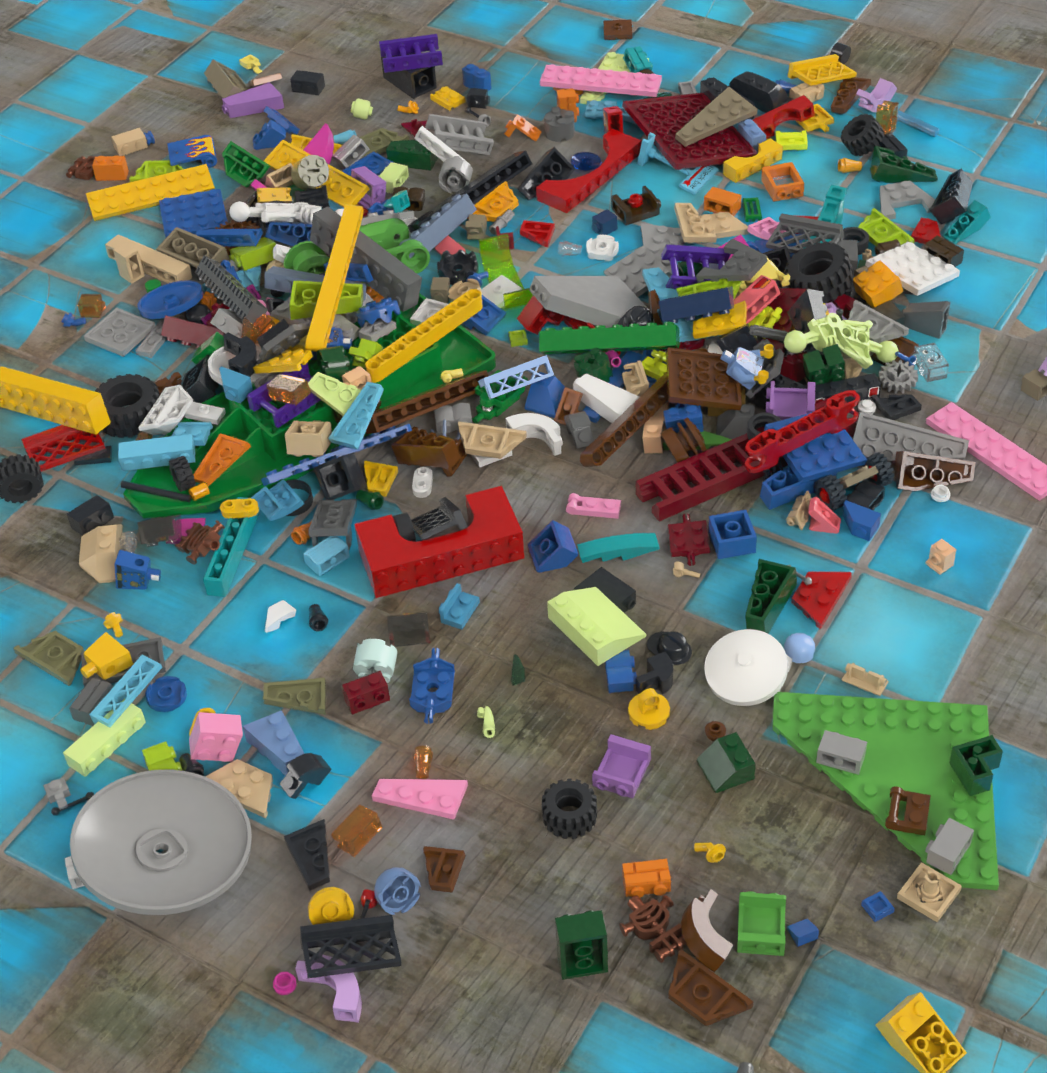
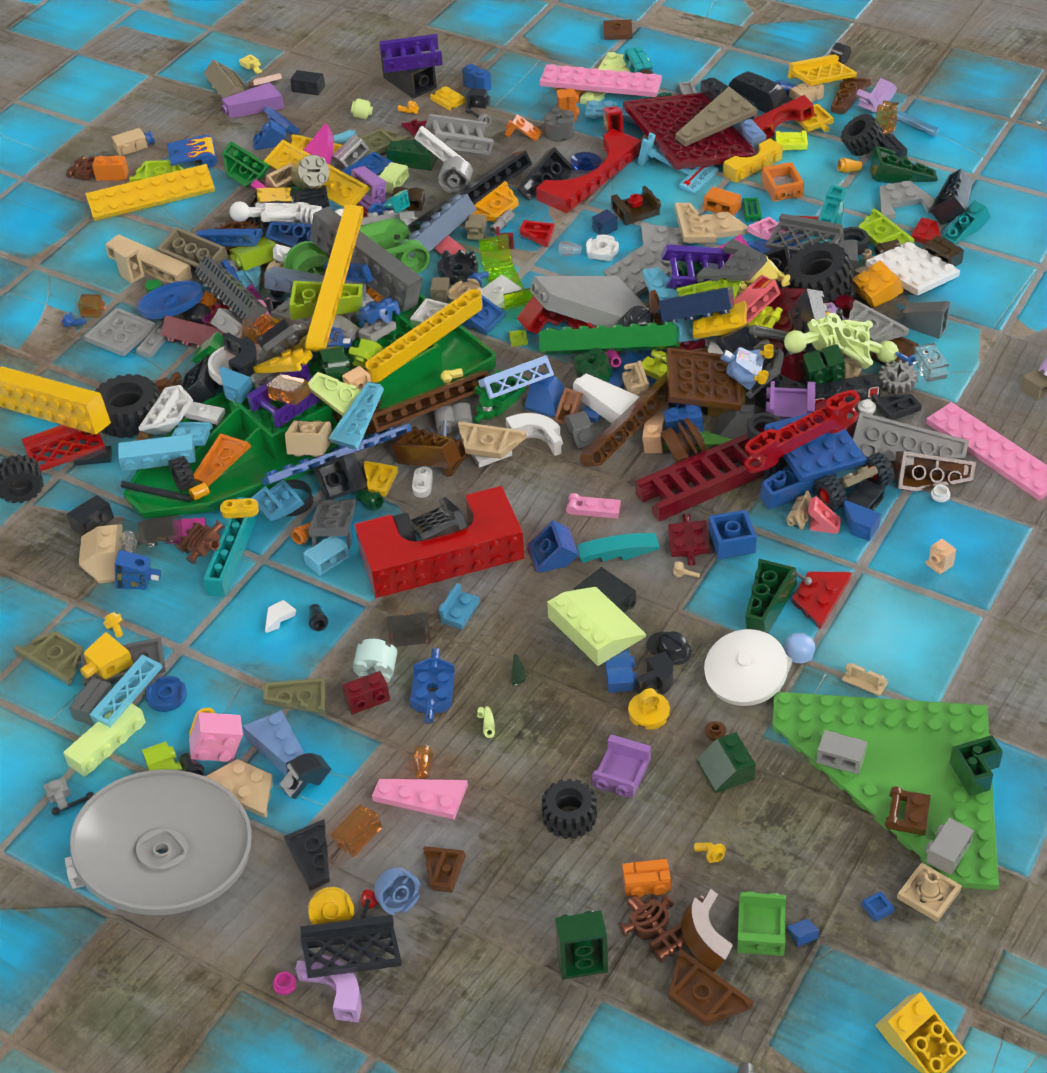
(193, 211): blue plate -> none

